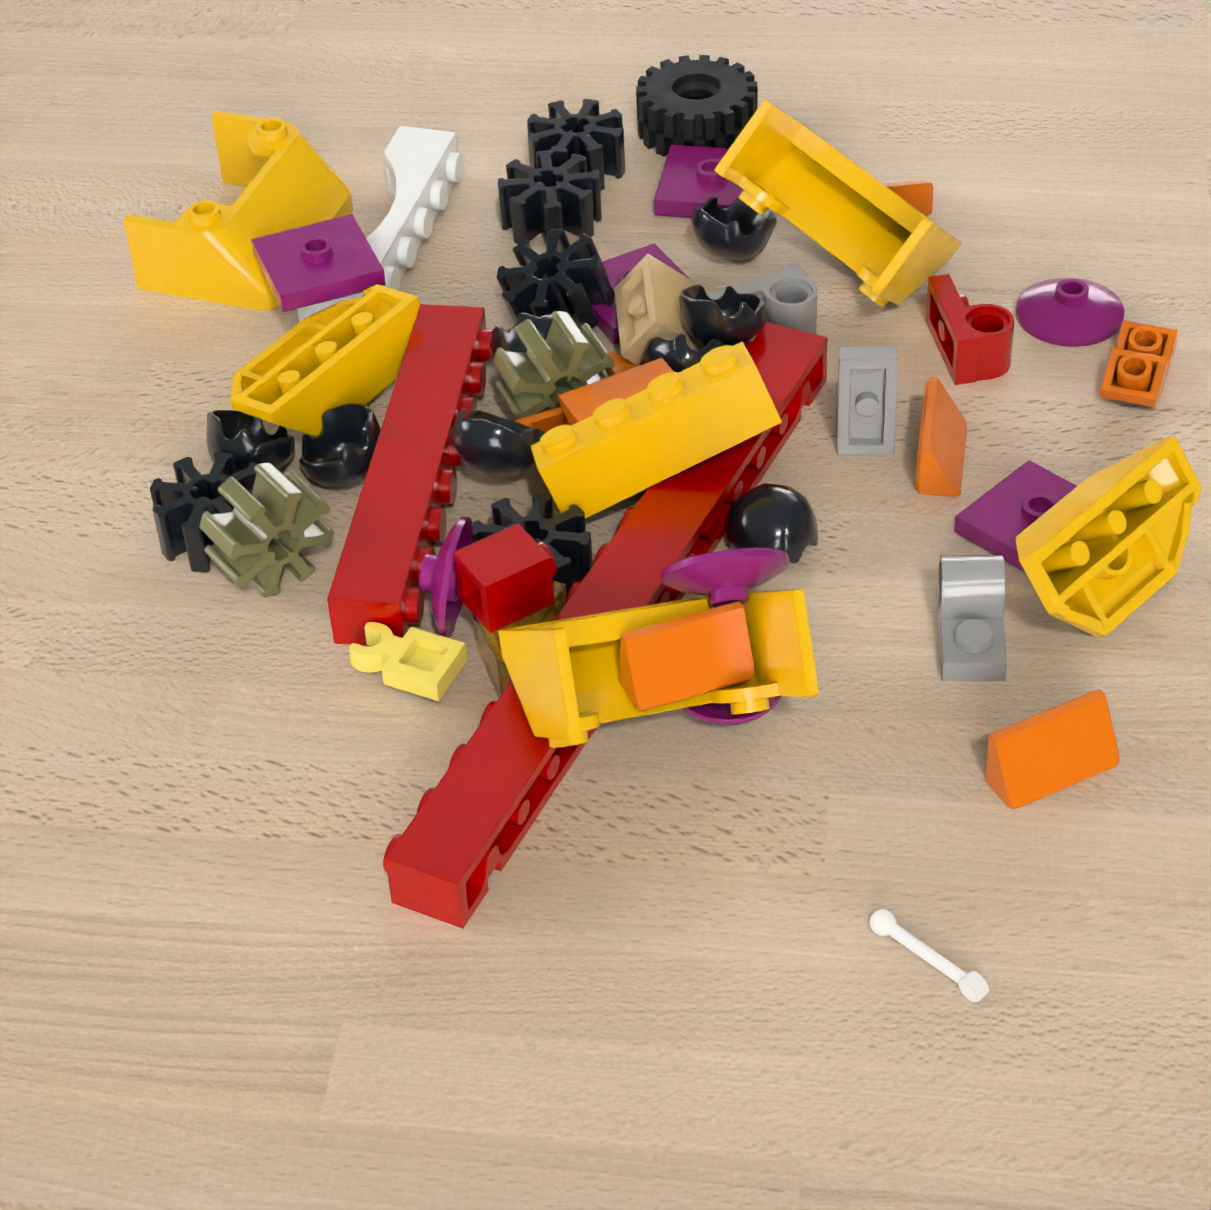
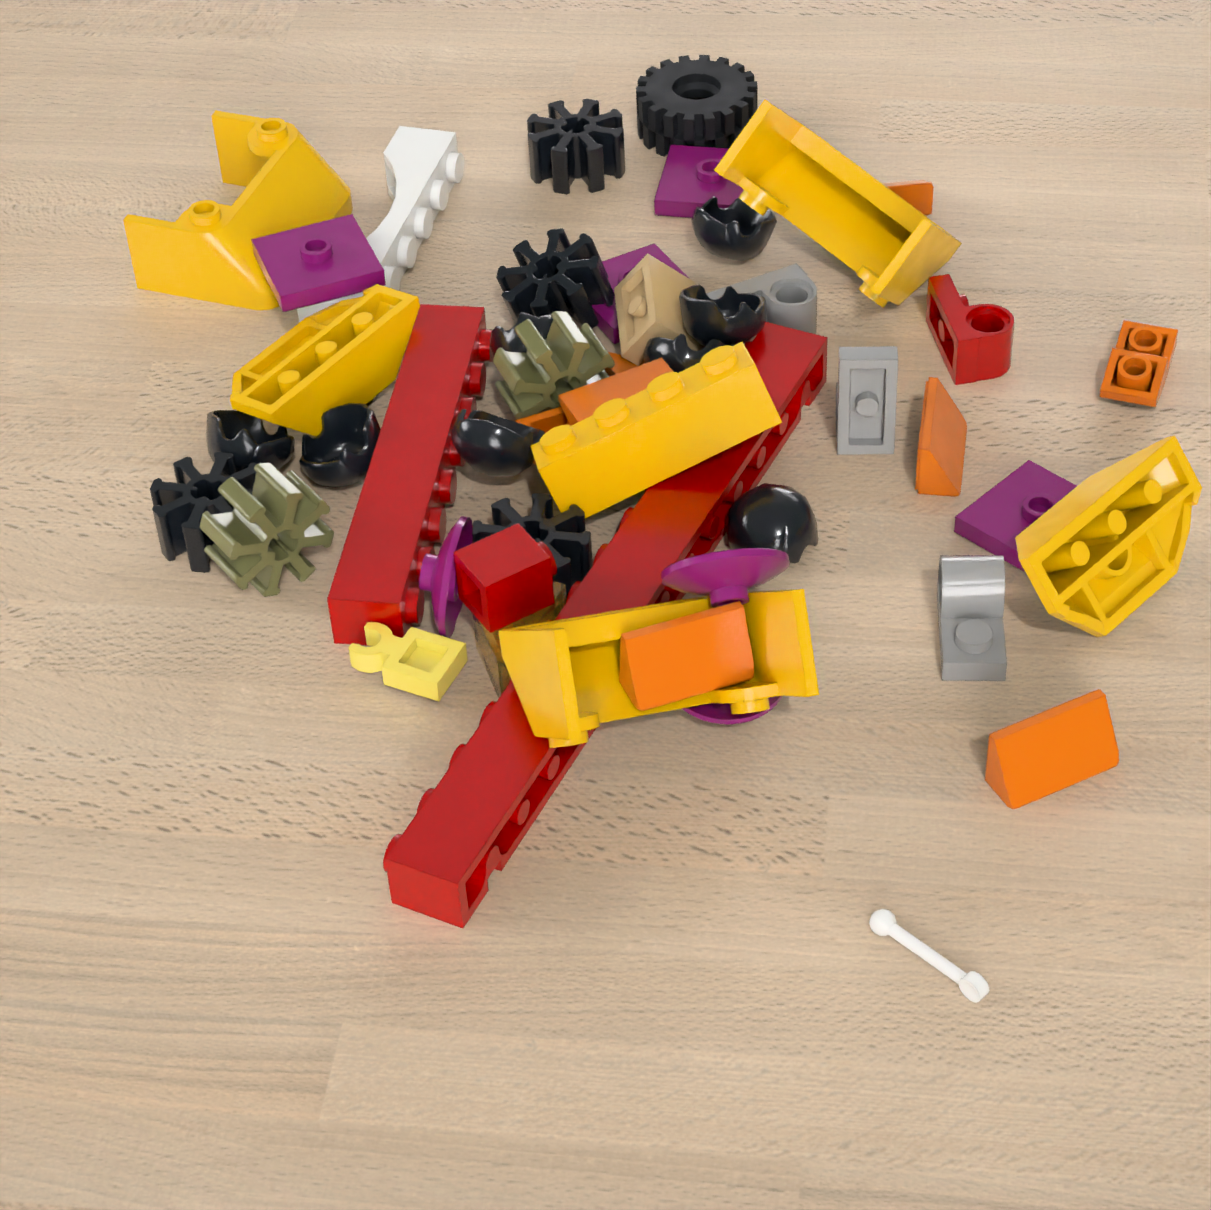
(549, 197): black gear -> none
(1069, 312): magenta dish -> none

